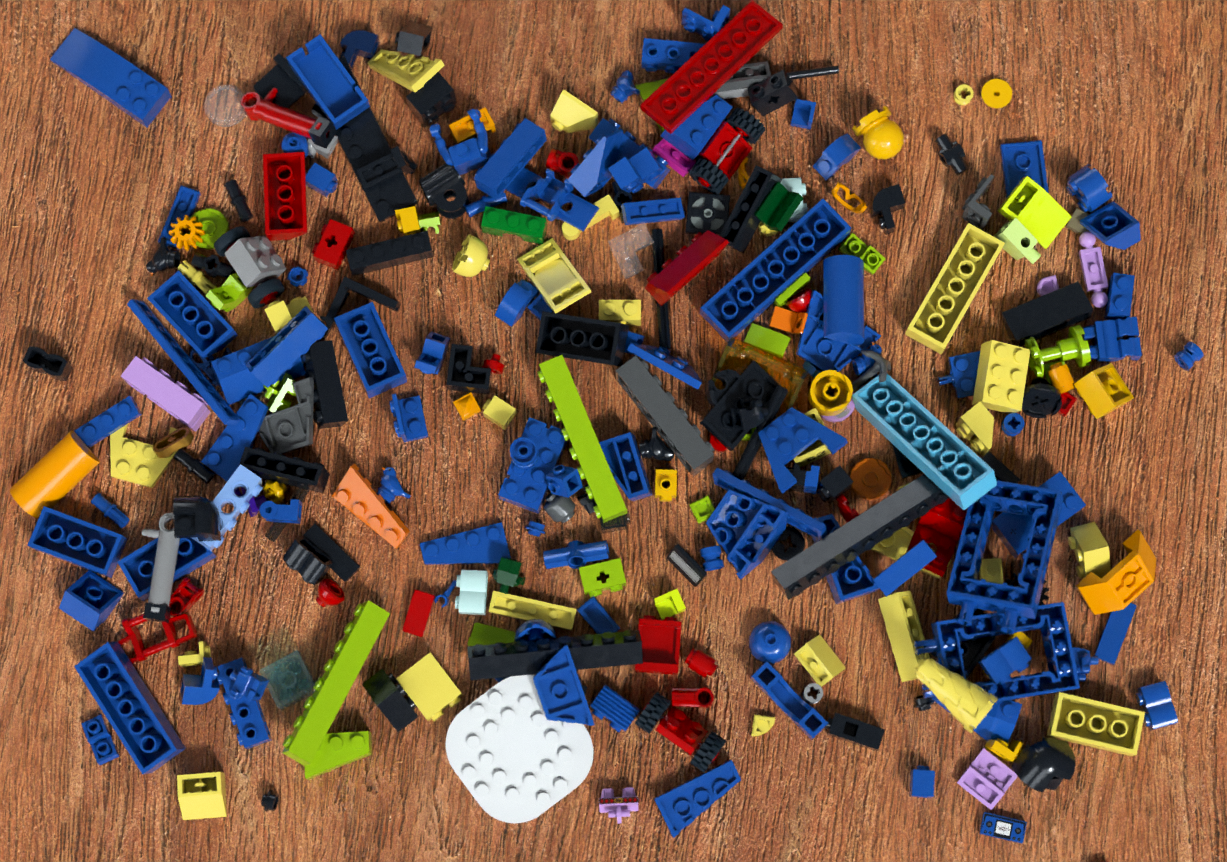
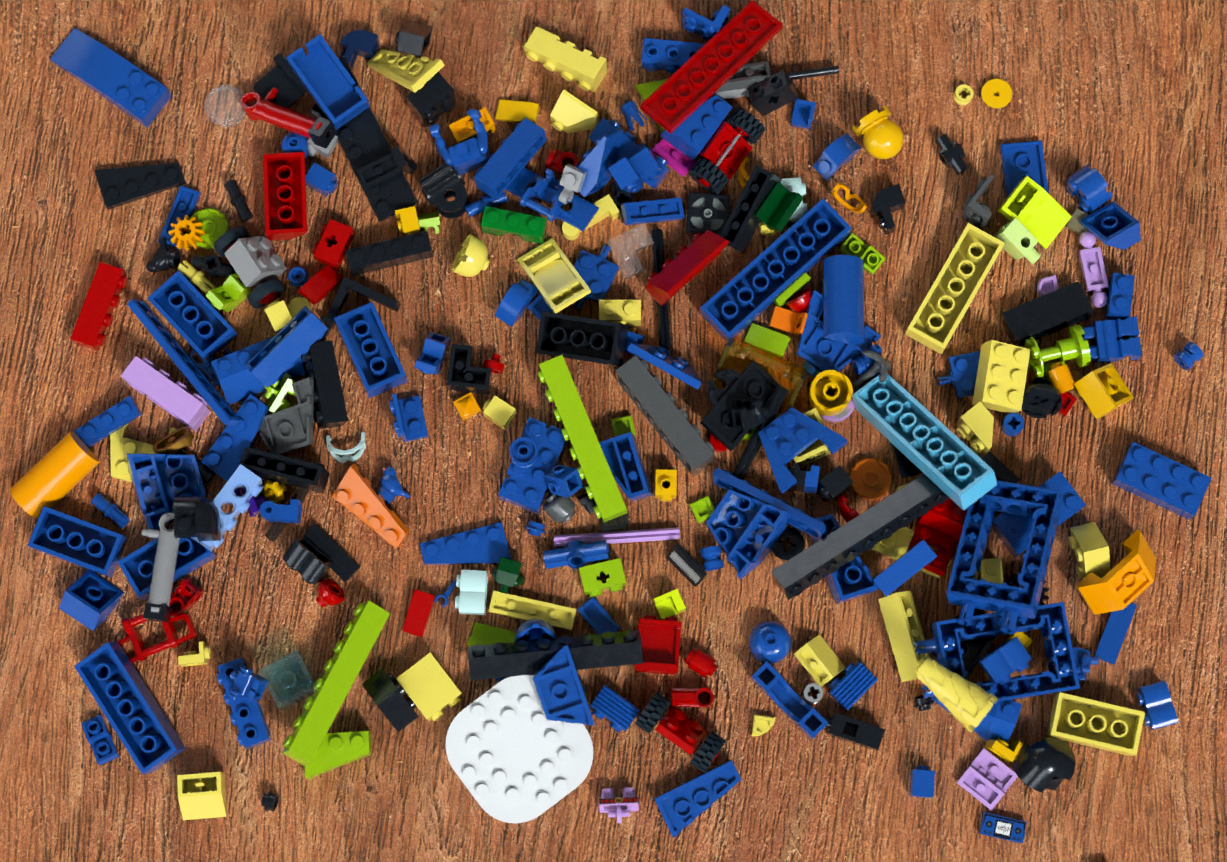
(48, 364): black brick -> none
(99, 306): none -> red brick
(134, 183): none -> black wing
(160, 479): none -> blue wedge
(202, 687): blue brick -> none
(320, 284): none -> red slope
(333, 451): none -> light aqua helmet
(516, 111): none -> yellow slope
(566, 59): none -> light yellow wedge
(572, 180): none -> light grey plate
(596, 273): none -> blue plate
(620, 536): none -> lavender axle
(623, 425): none -> lime tile
(624, 87): blue animal -> none
(630, 109): none -> blue piece
(655, 448): black animal -> none
(852, 685): none -> blue brick
(1161, 480): none -> blue brick

